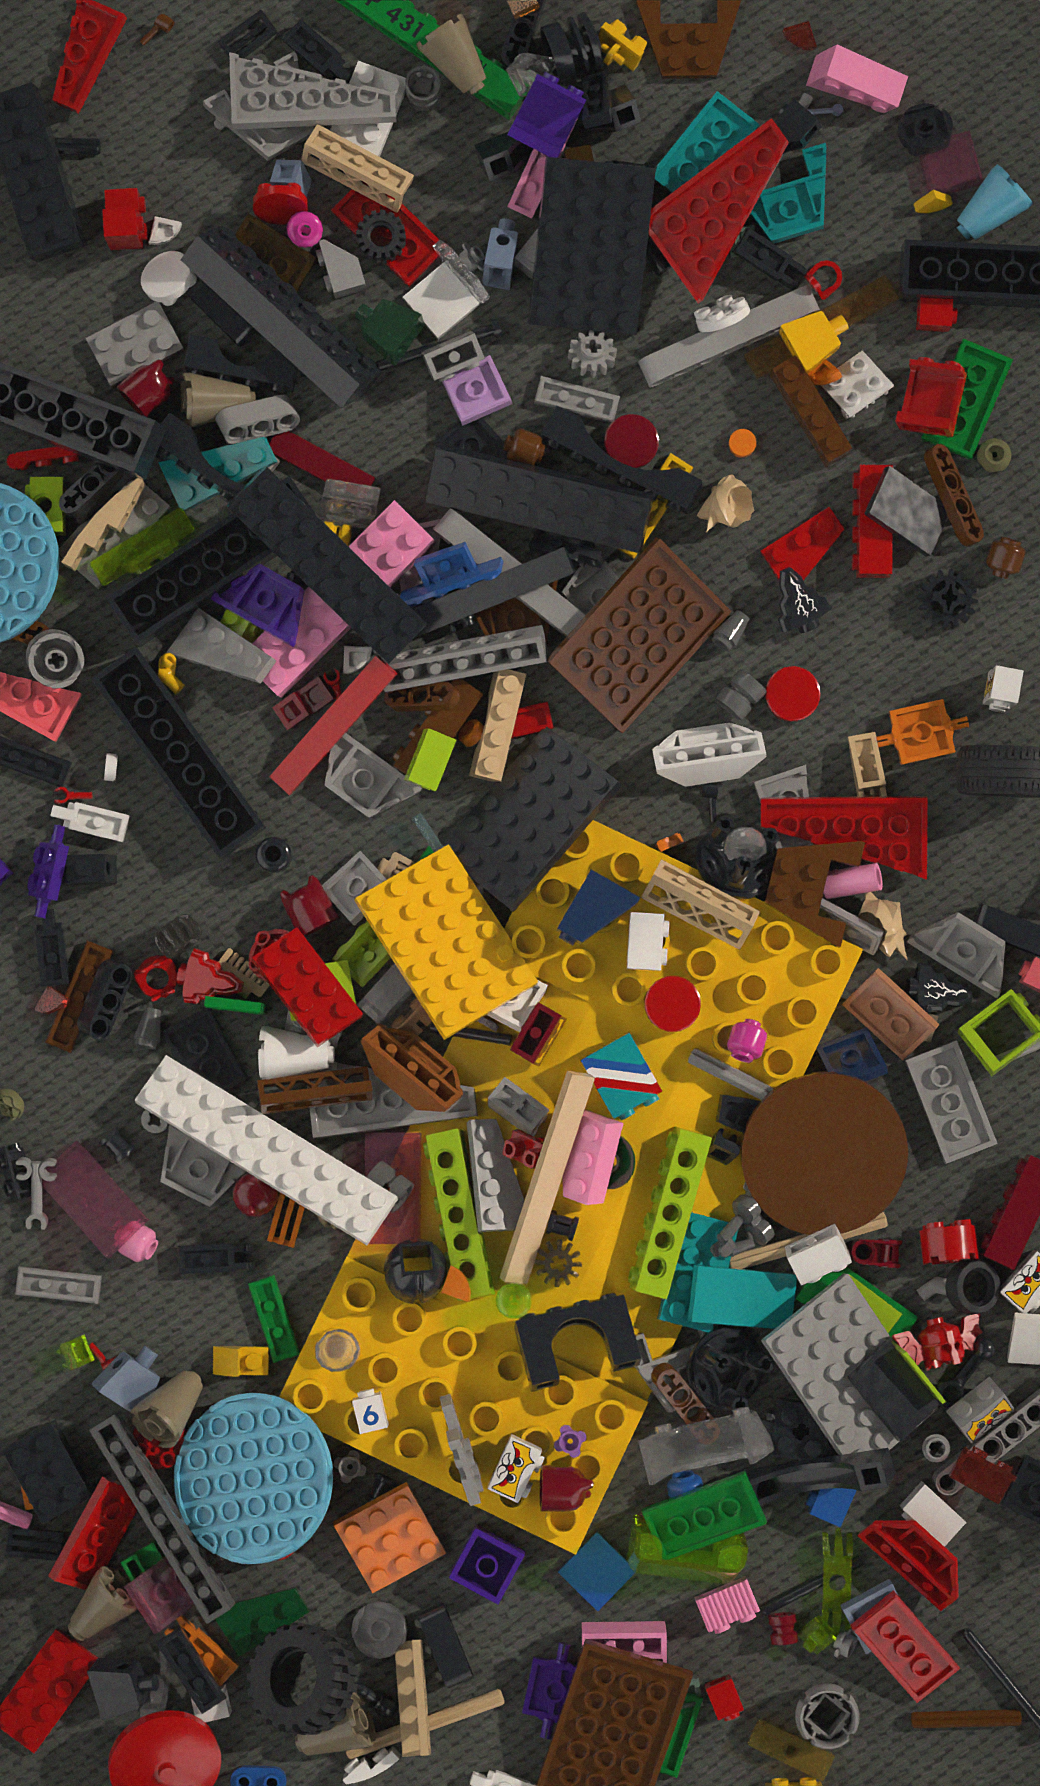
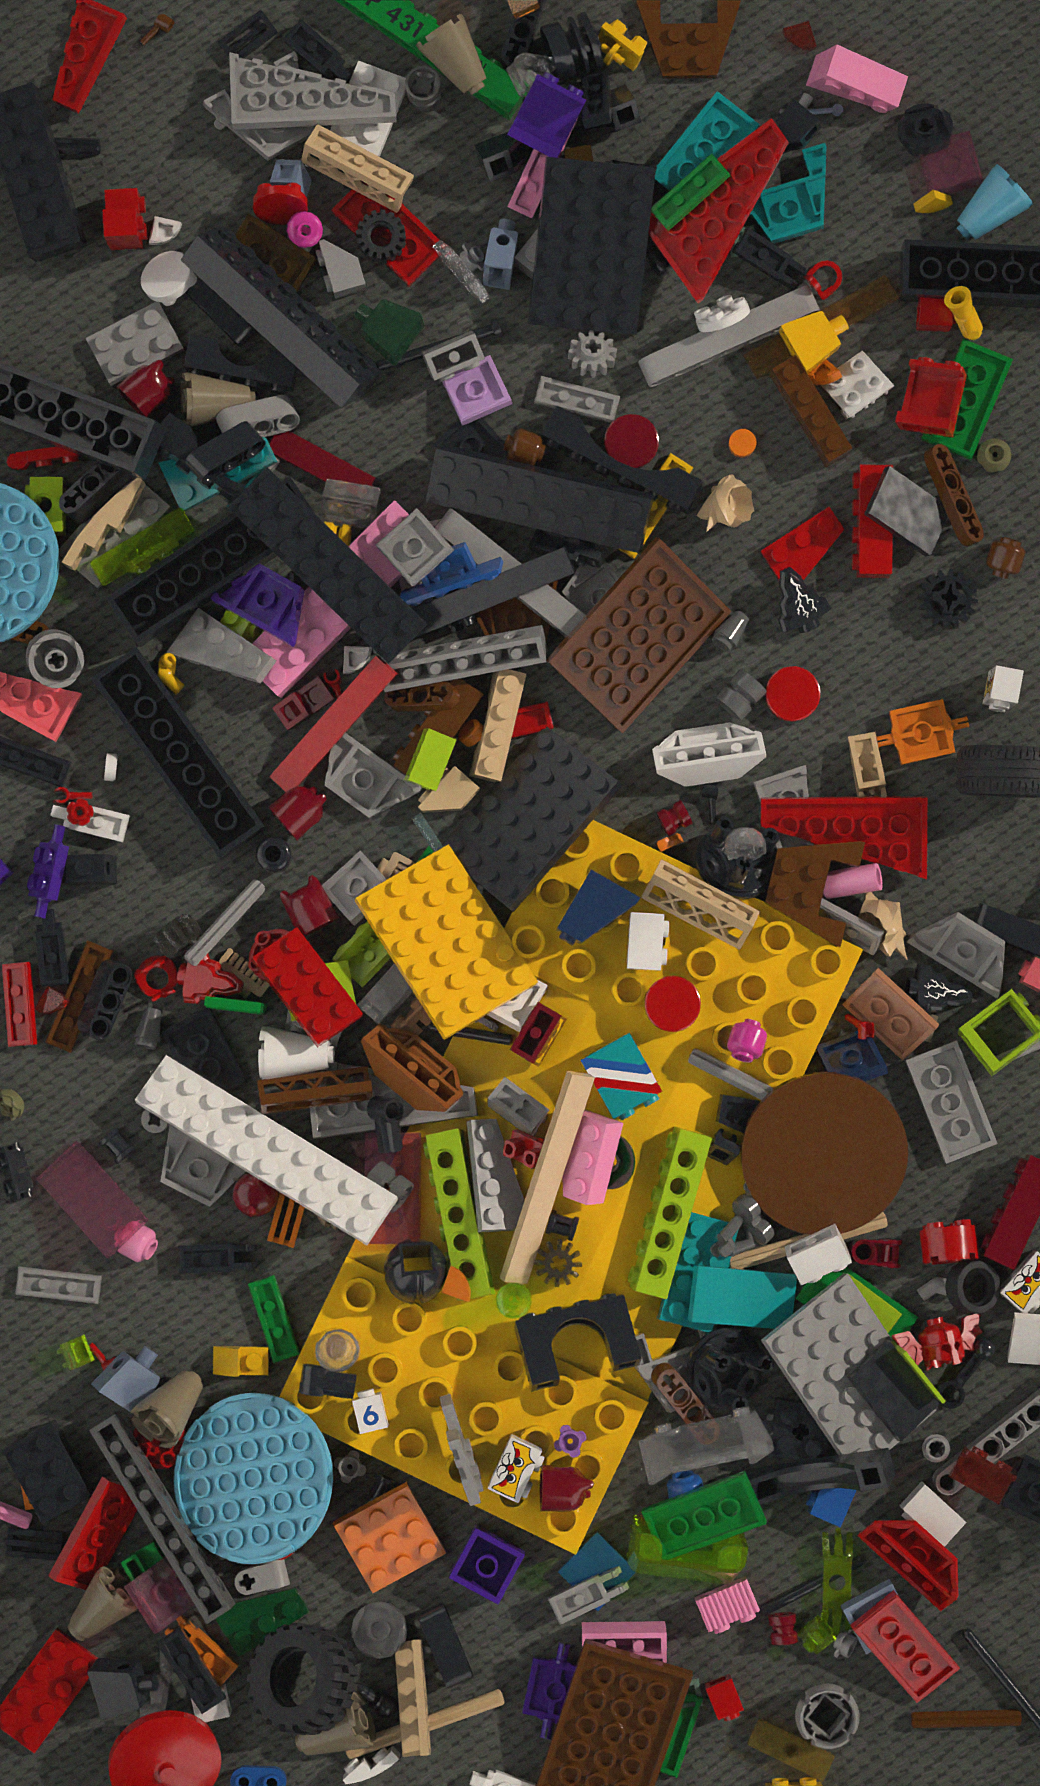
(19, 1004): none -> red tile
(37, 1171): light grey bar -> none
(87, 812): none -> red plate
(224, 922): none -> light grey axle
(225, 452): none -> black beam
(267, 1577): none -> light grey piece
(299, 810): none -> dark red piece
(320, 1382): none -> black piece
(386, 1115): none -> black piece
(414, 547): none -> light grey tile
(441, 300): white tile -> none
(451, 795): none -> tan slope
(585, 1596): none -> light grey hinge
(674, 818): none -> dark red wheel
(690, 192): none -> green tile
(865, 1028): none -> red hand
(960, 304): none -> yellow piece
(980, 1410): light grey brick -> none

